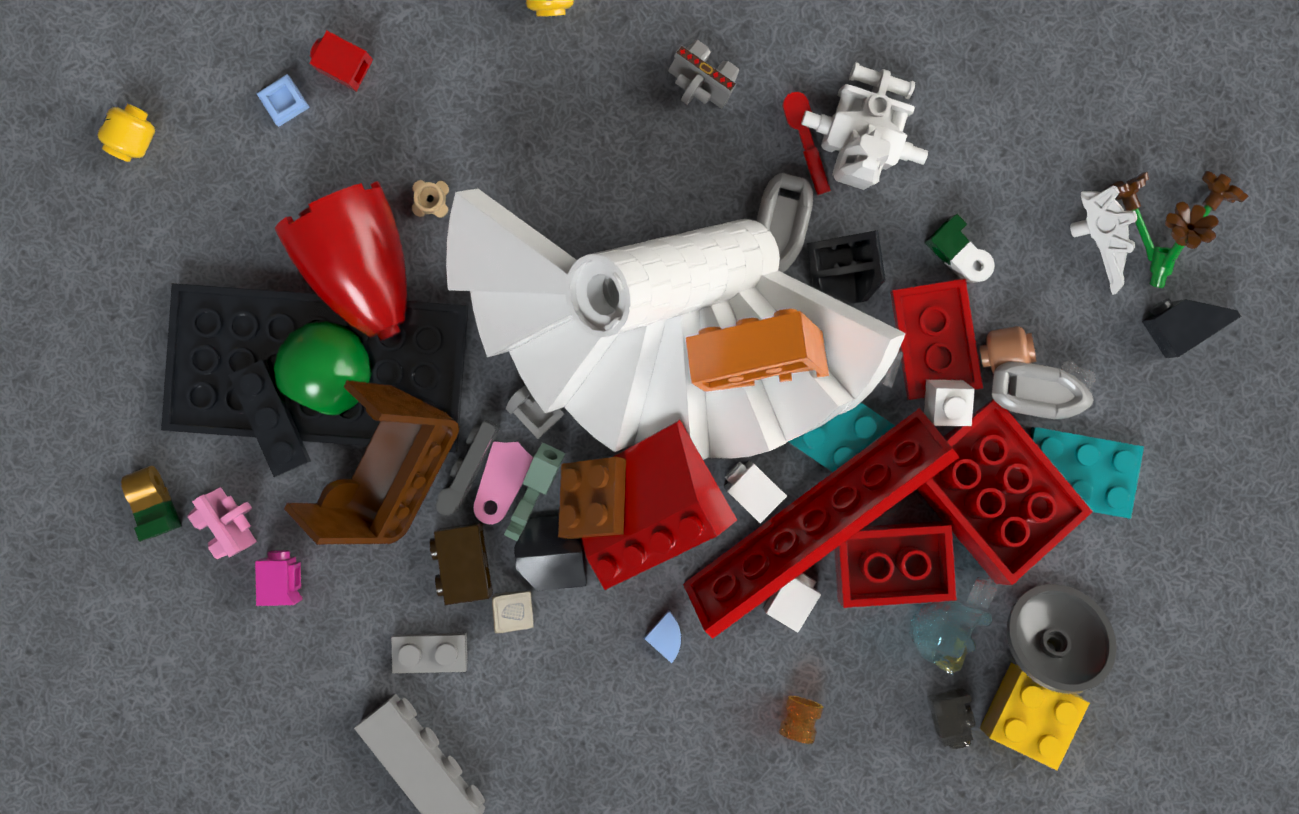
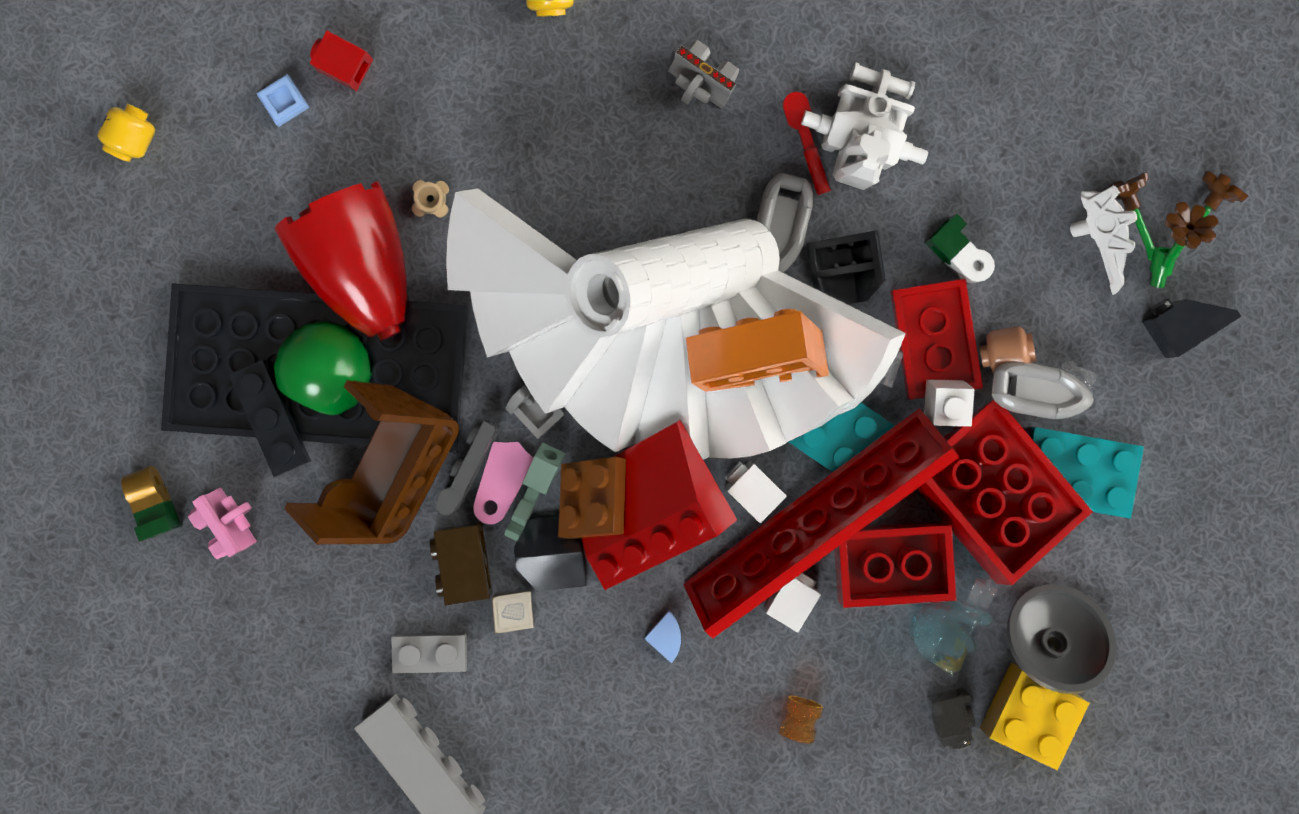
(278, 579): dark pink window -> none

